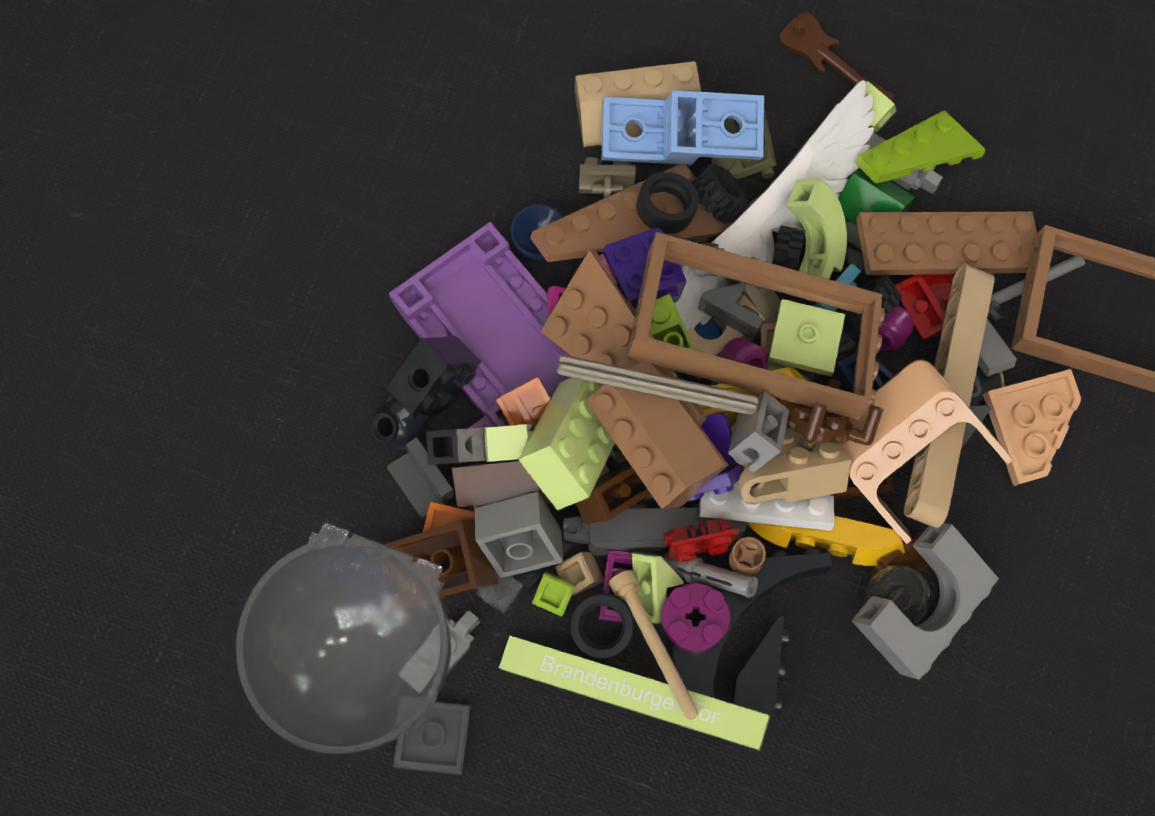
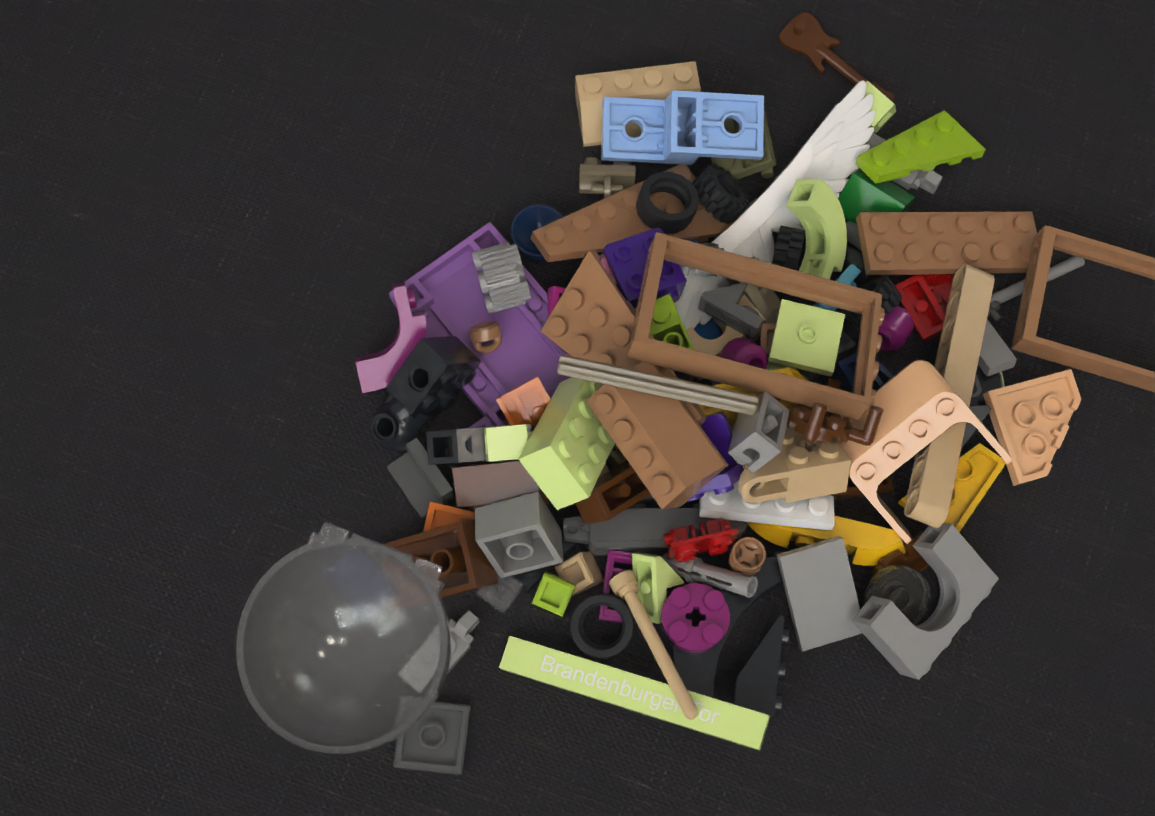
(379, 368): none -> arch
(485, 332): none -> medium nougat tile
(501, 277): none -> light grey brick
(820, 592): none -> light grey tile
(973, 478): none -> yellow wing

